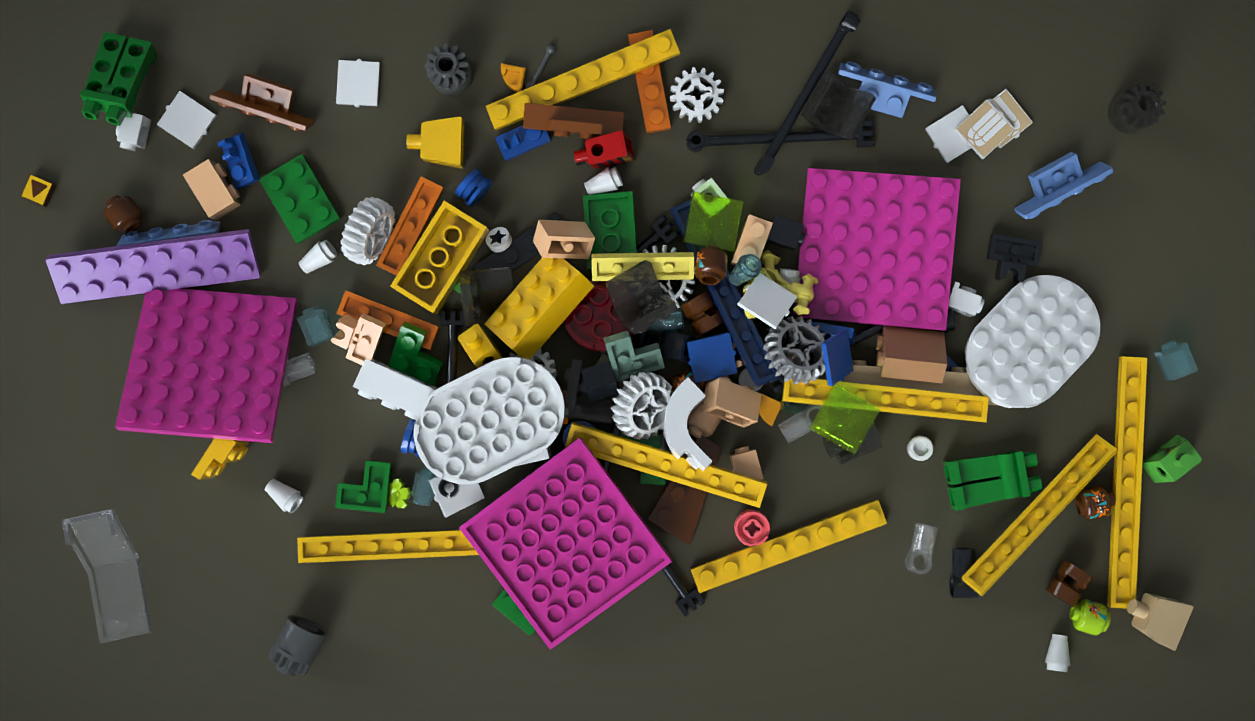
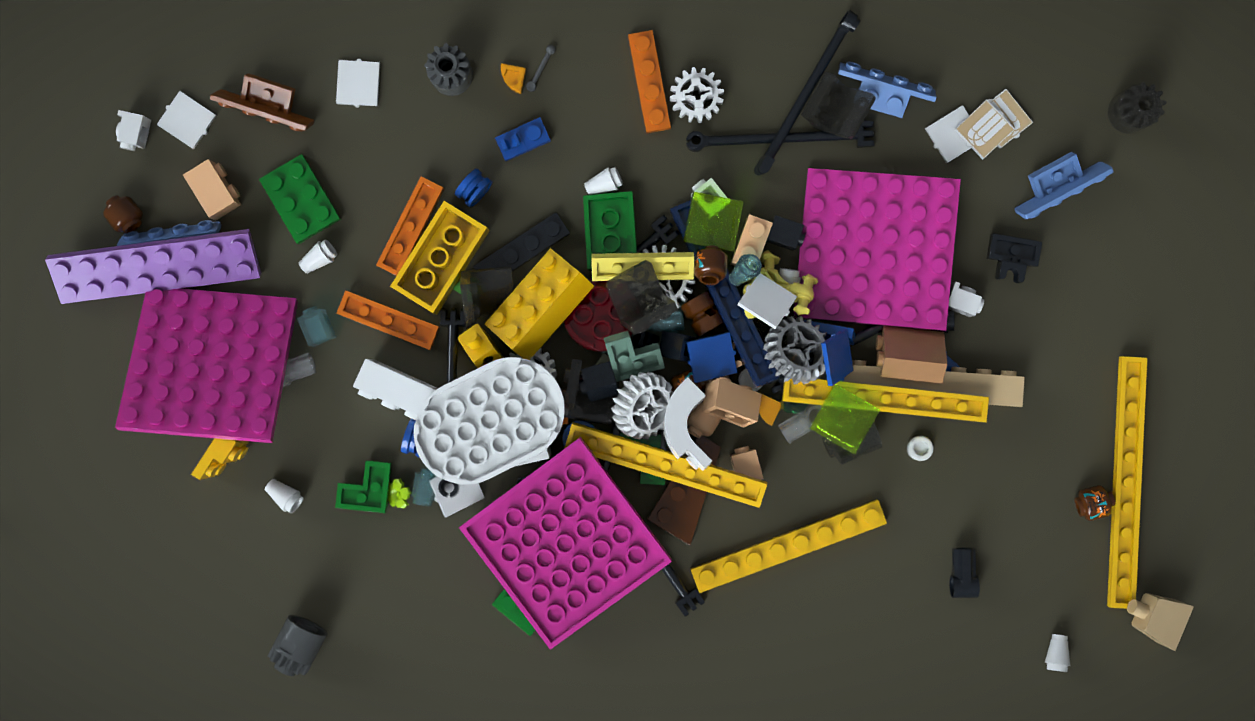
(38, 190): tile -> none
(112, 574): clear windscreen -> none
(116, 77): green hips -> none
(239, 161): blue plate -> none
(360, 336): light nougat plate -> none
(367, 230): white gear -> none
(383, 546): yellow plate -> none
(409, 358): green plate -> none
(440, 141): yellow torso -> none
(498, 239): white tile -> none
(563, 239): light nougat brick -> none
(571, 120): dark orange bracket -> none
(585, 78): yellow plate -> none
(616, 151): red torso -> none
(751, 527): coral wheel -> none
(921, 544): clear piece -> none
(1011, 479): green hips -> none
(1032, 341): white plate -> none
(1039, 515): yellow plate -> none
(1064, 591): reddish brown wheel -> none
(1090, 617): lime head -> none
(1174, 459): bright green torso -> none
(1175, 360): clear light blue brick -> none

